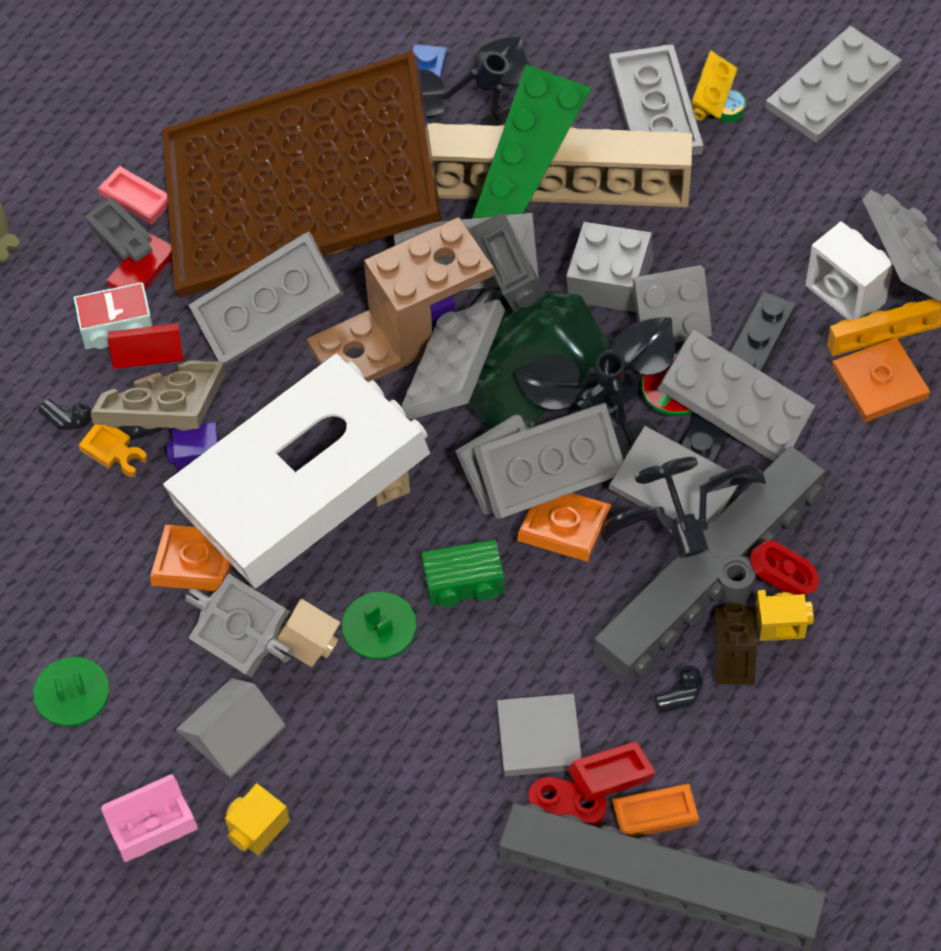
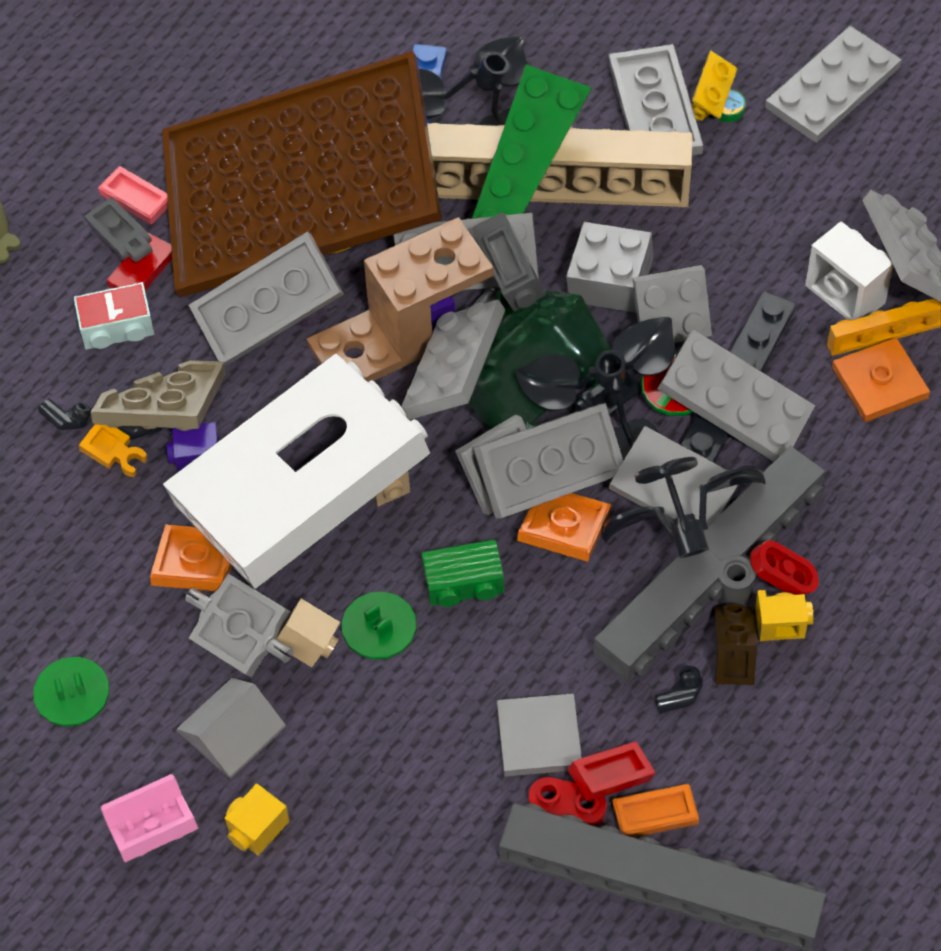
(145, 346): red tile -> none

